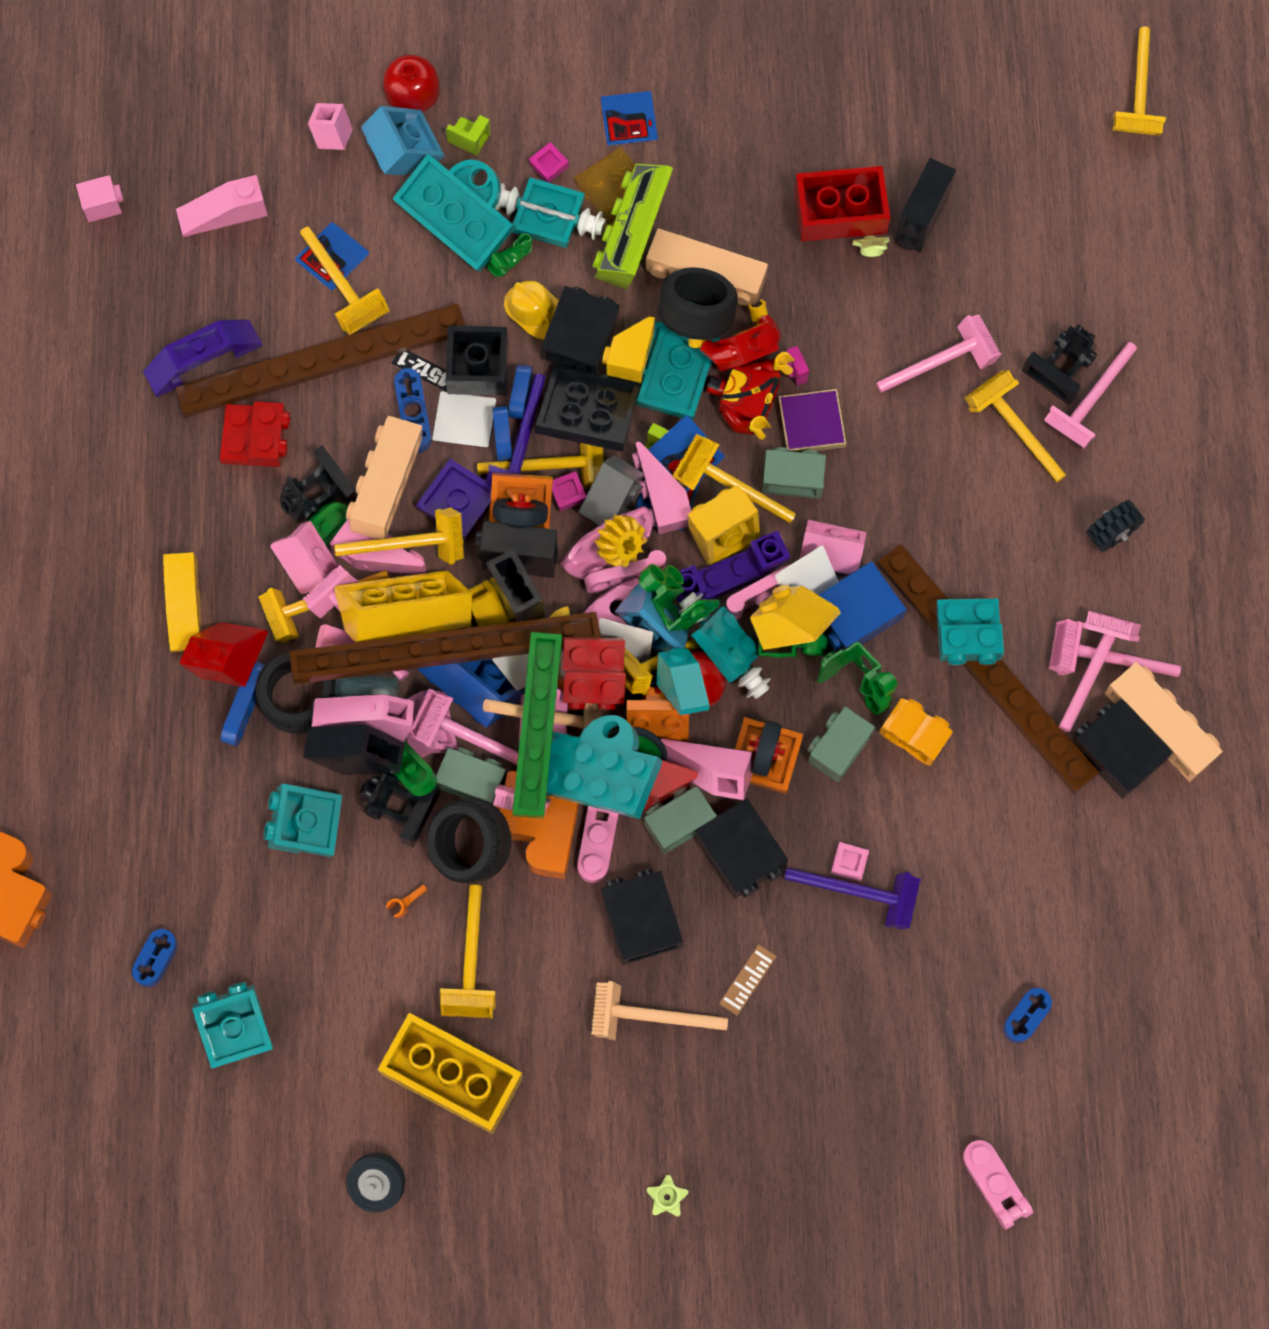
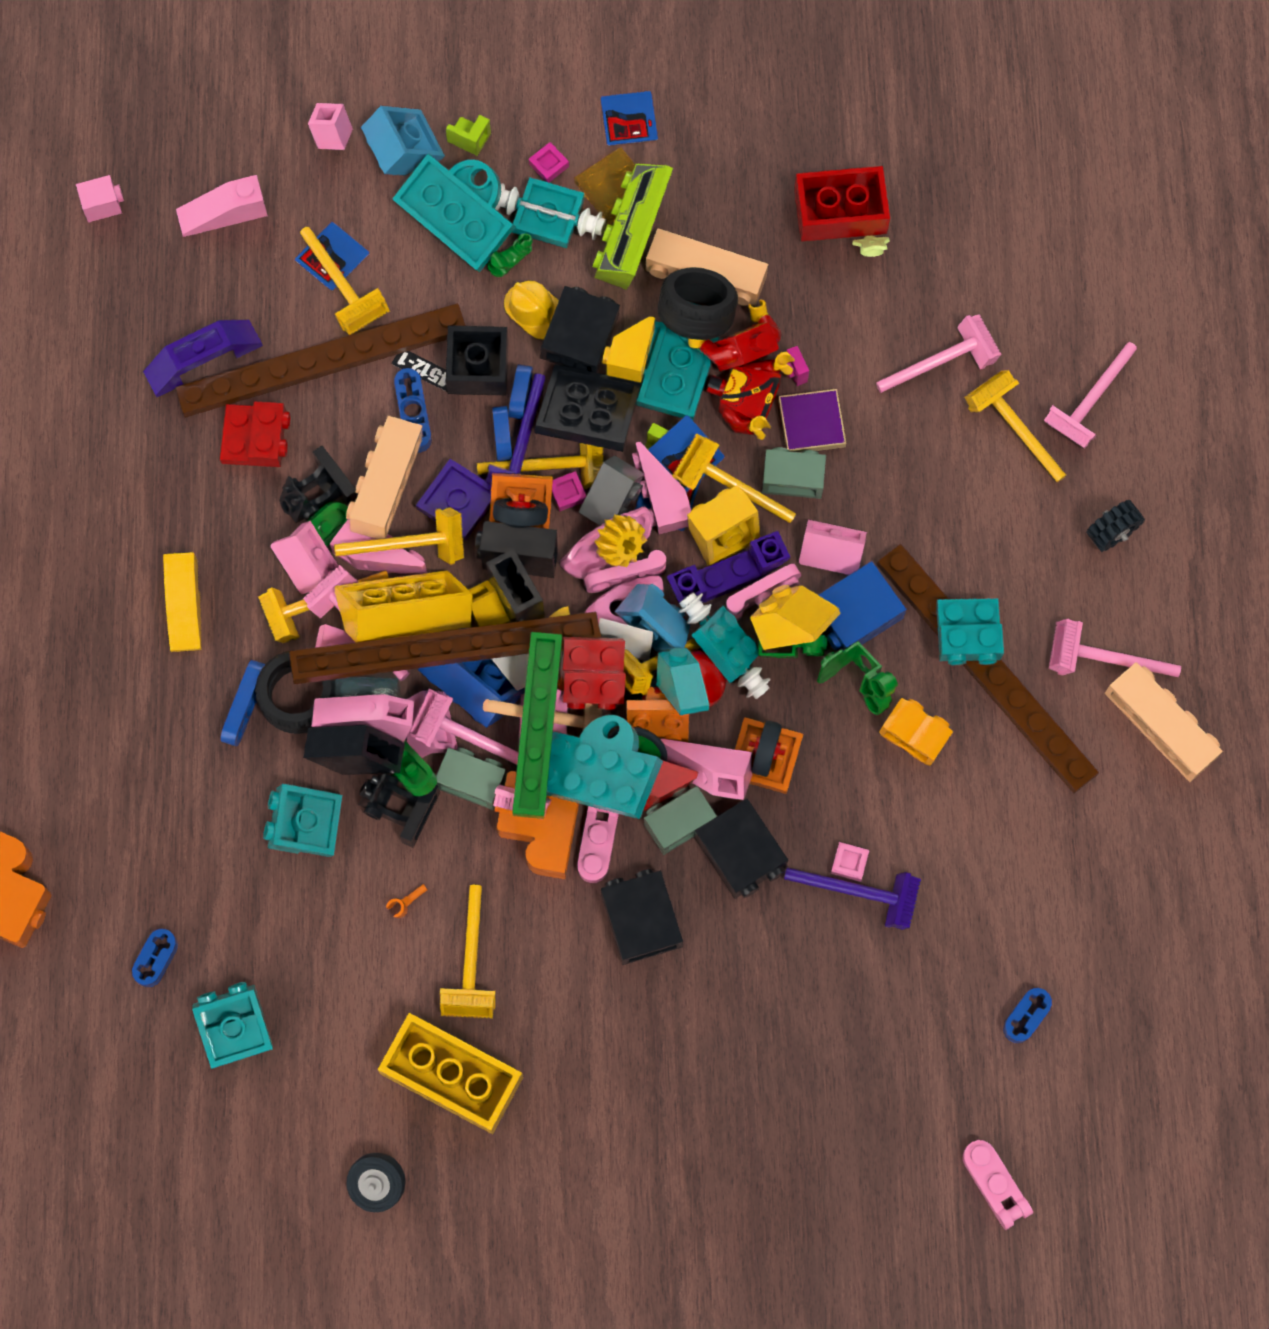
(224, 653): red slope -> none
(411, 83): red cylinder -> none
(442, 840): black tyre -> none
(464, 419): white sticker -> none
(608, 1011): light nougat piece -> none
(668, 587): green piece -> none
(671, 1205): yellowish green plate -> none
(747, 980): medium nougat sticker -> none
(810, 571): white sticker -> none
(841, 743): sand green brick -> none
(925, 205): black brick -> none
(1077, 346): black tile -> none
(1112, 628): bright pink piece -> none
(1121, 747): black brick -> none
(1138, 121): yellow piece -> none

